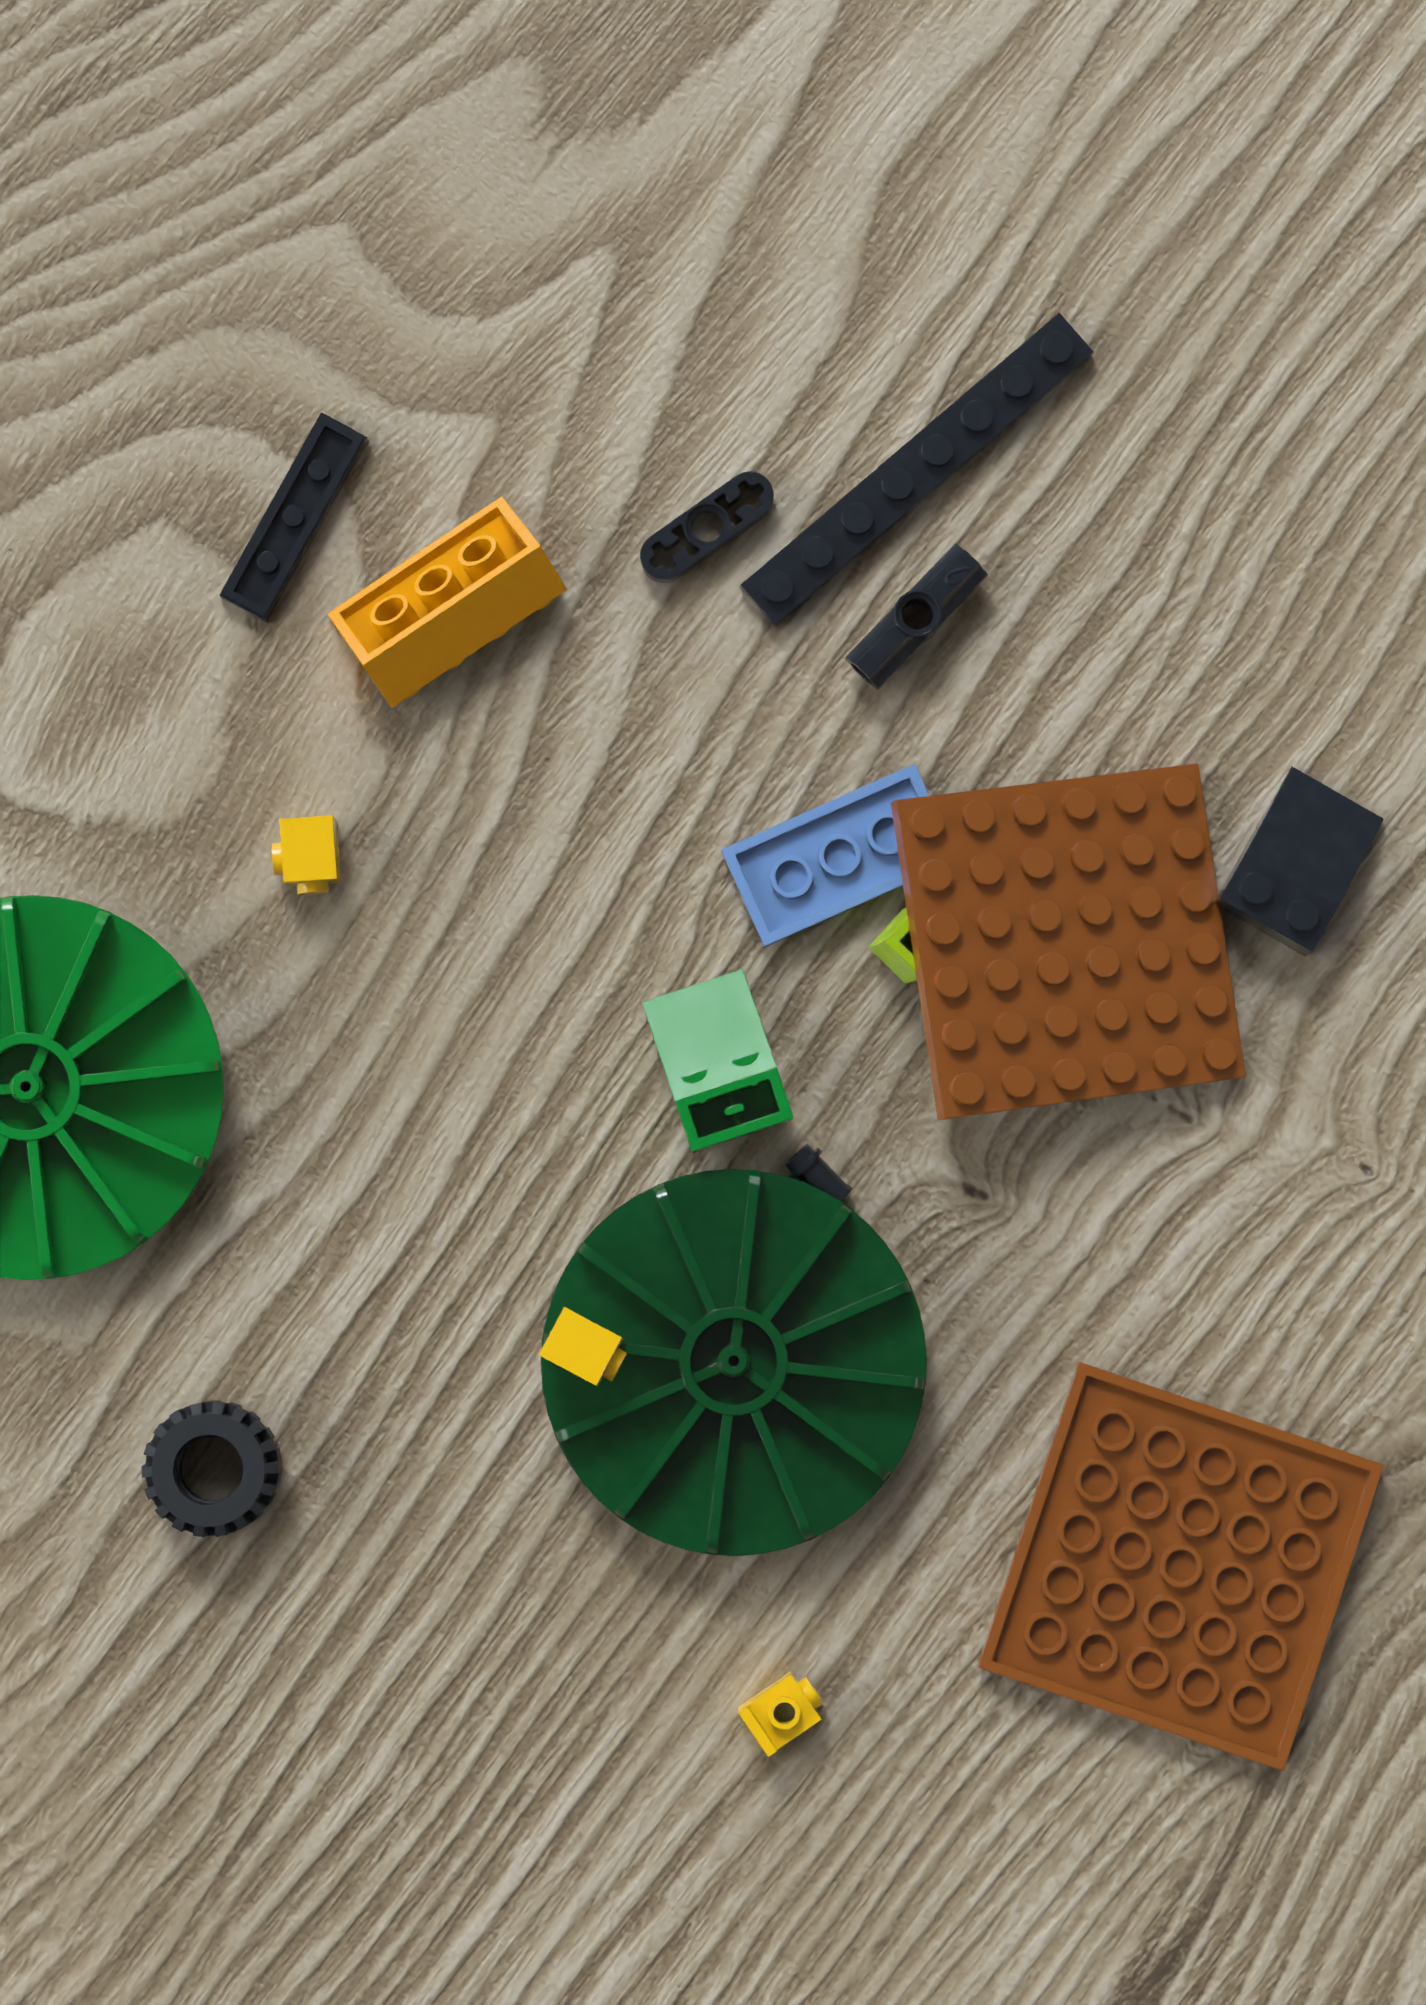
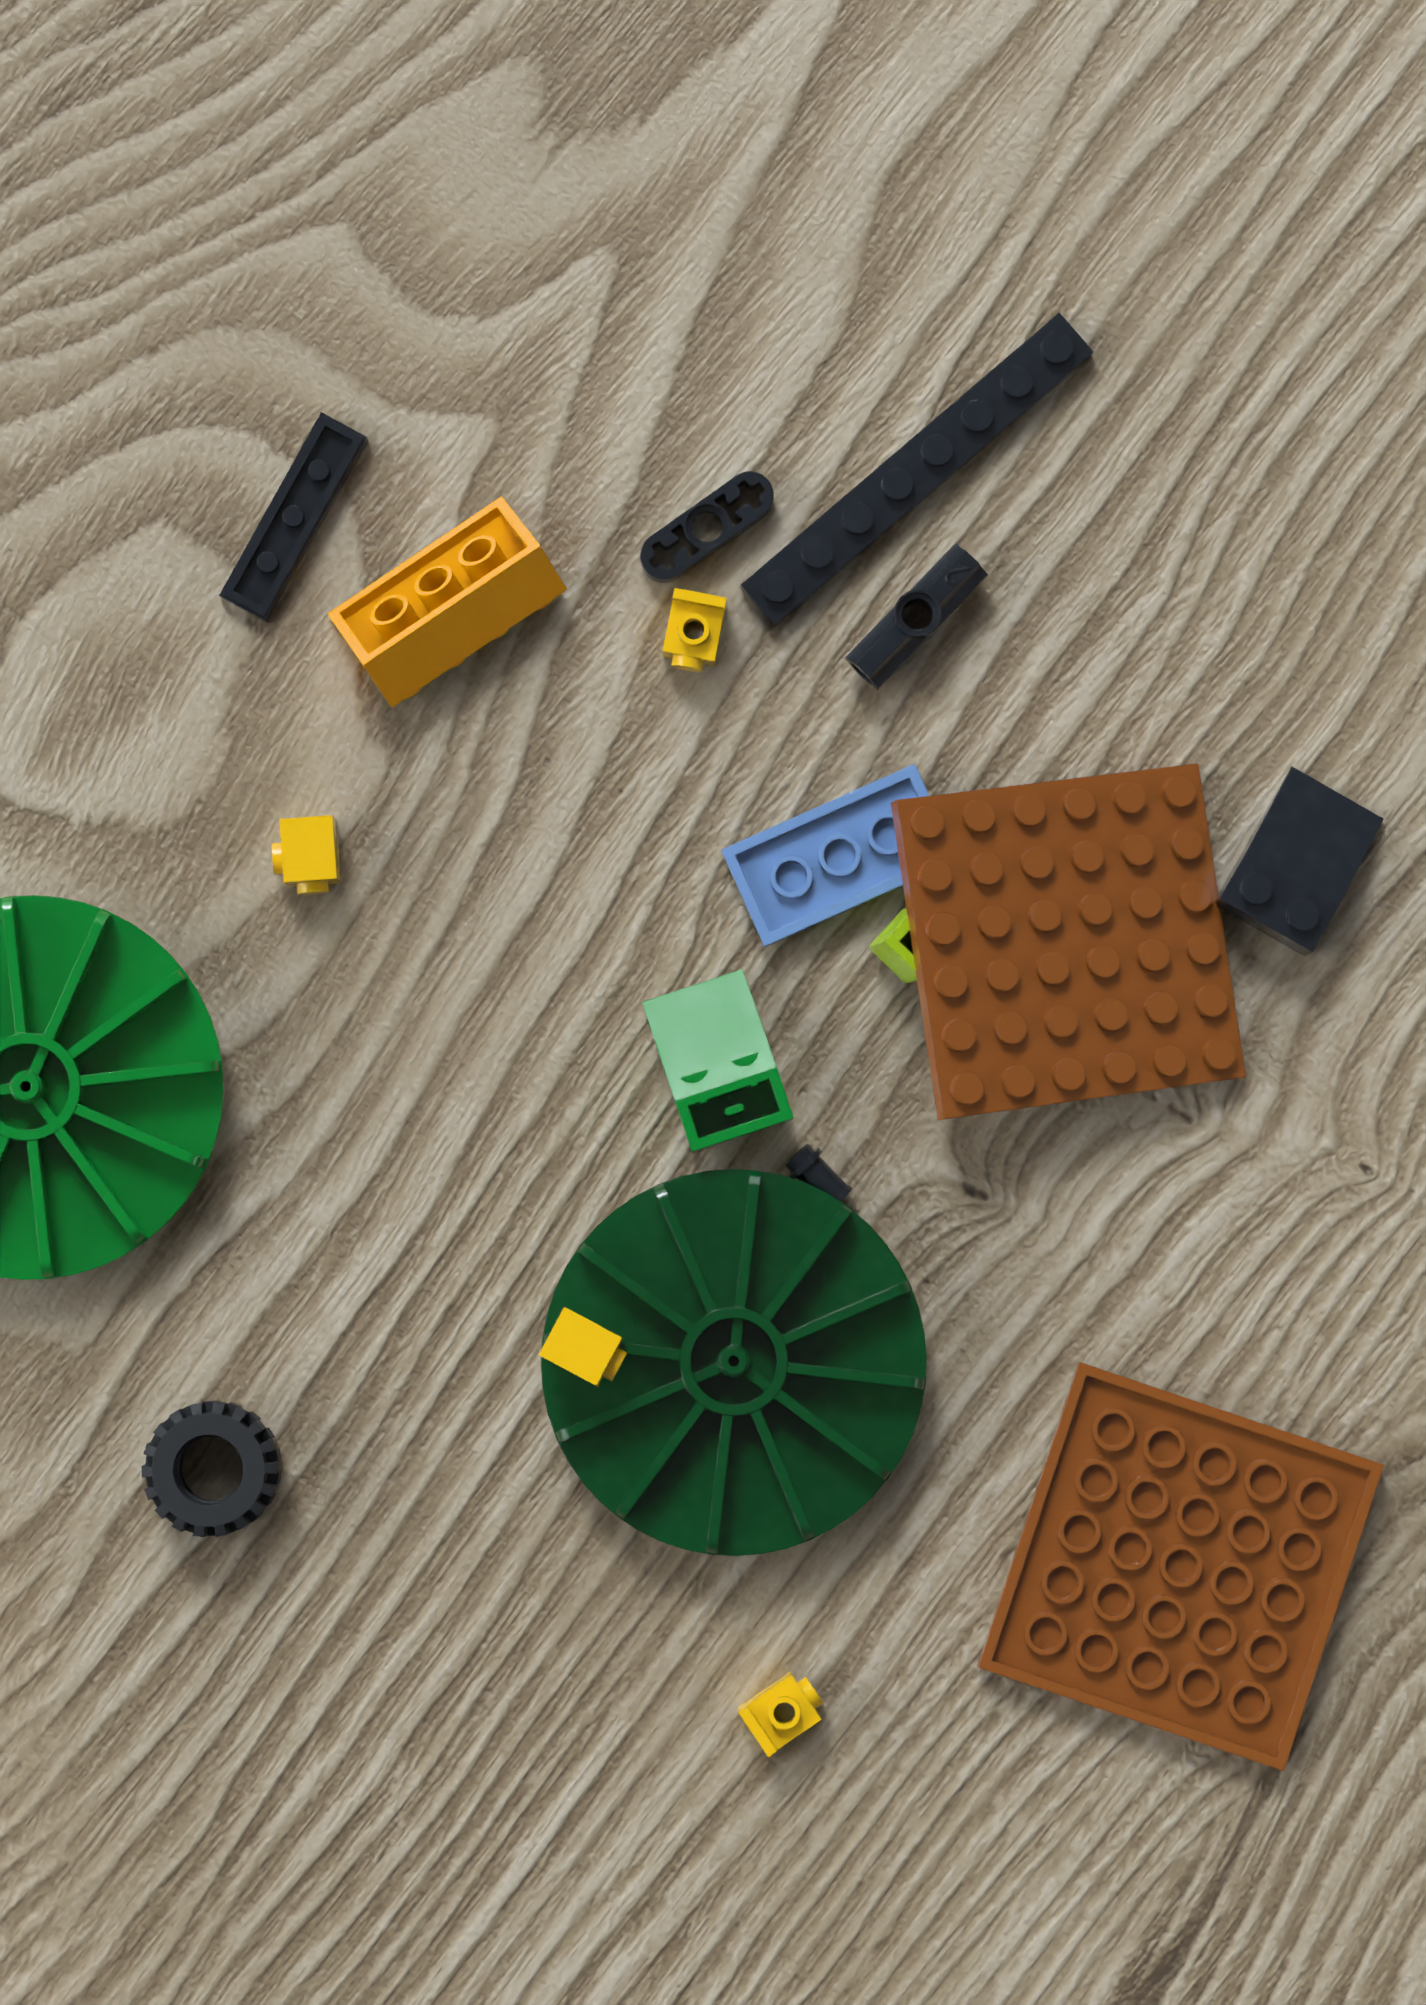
(699, 607): none -> yellow brick

